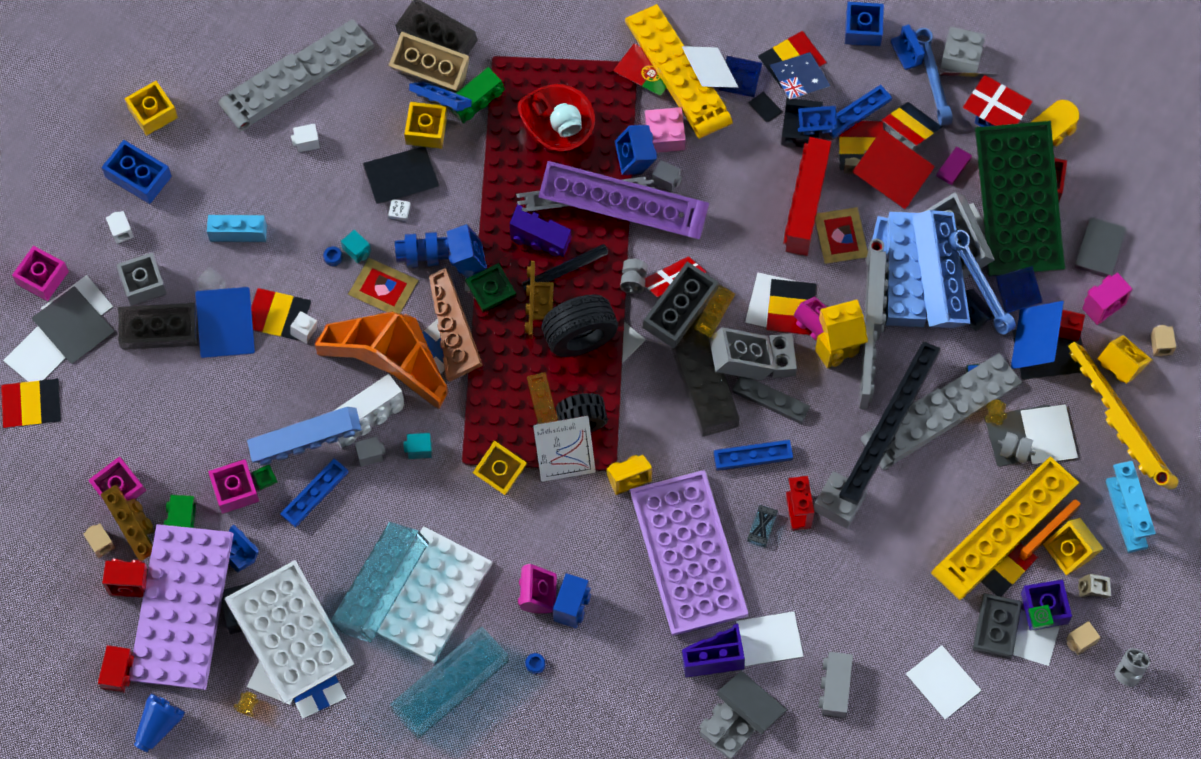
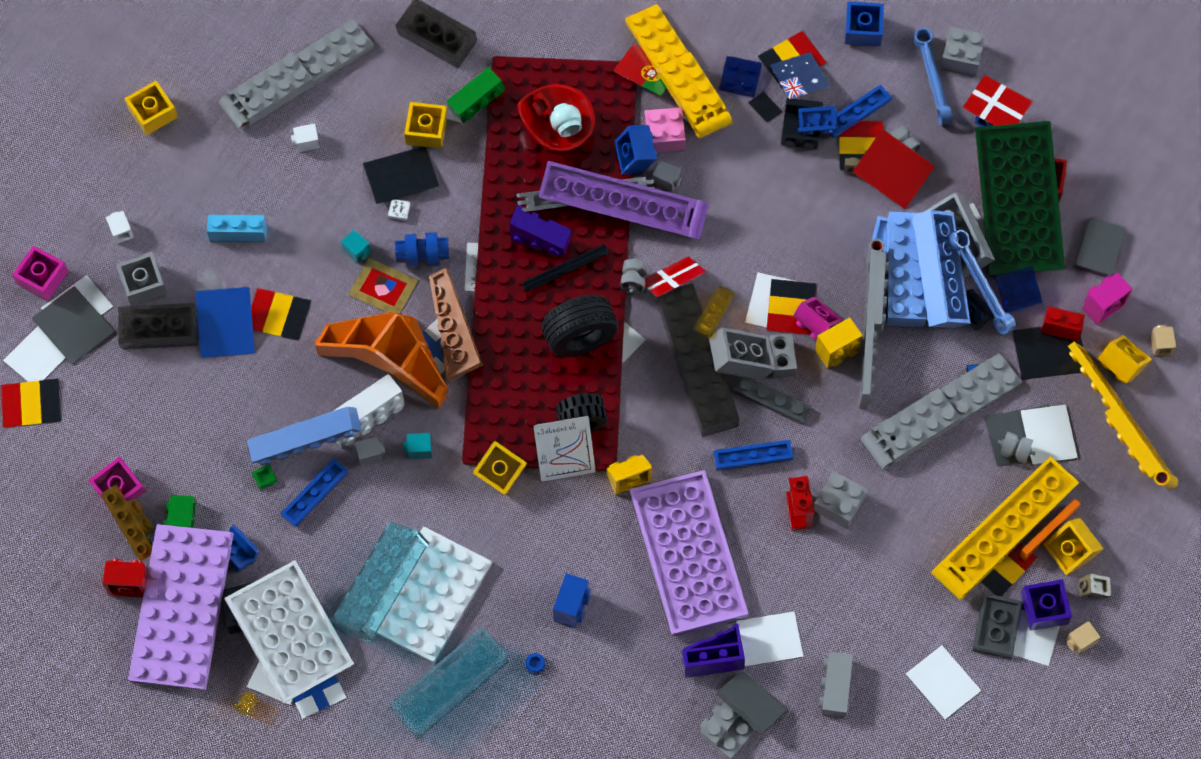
(98, 540): tan brick -> none
(115, 669): red brick -> none
(136, 171): blue brick -> none
(156, 722): blue cone -> none
(233, 486): dark pink brick -> none
(303, 327): white brick -> none
(332, 256): blue tile -> none
(430, 62): tan slope -> none
(441, 95): blue plate -> none
(465, 251): blue brick -> none
(490, 287): dark green plate -> none
(537, 589): dark pink brick -> none
(540, 299): pearl gold bracket -> none
(541, 398): clear yellow plate -> none
(680, 305): dark grey brick -> none
(709, 66): white sticker -> none
(762, 525): tile -> none
(806, 196): red brick -> none
(841, 235): sticker -> none
(843, 325): yellow slope -> none
(889, 423): black plate -> none
(908, 48): blue bracket -> none
(912, 123): sticker -> none
(954, 165): magenta tile -> none
(968, 74): sticker -> none
(996, 412): clear yellow brick -> none
(1037, 335): blue sticker -> none
(1040, 617): green tile -> none
(1063, 119): yellow brick -> none
(1130, 506): medium azure fence -> none
(1132, 667): light grey wheel -> none

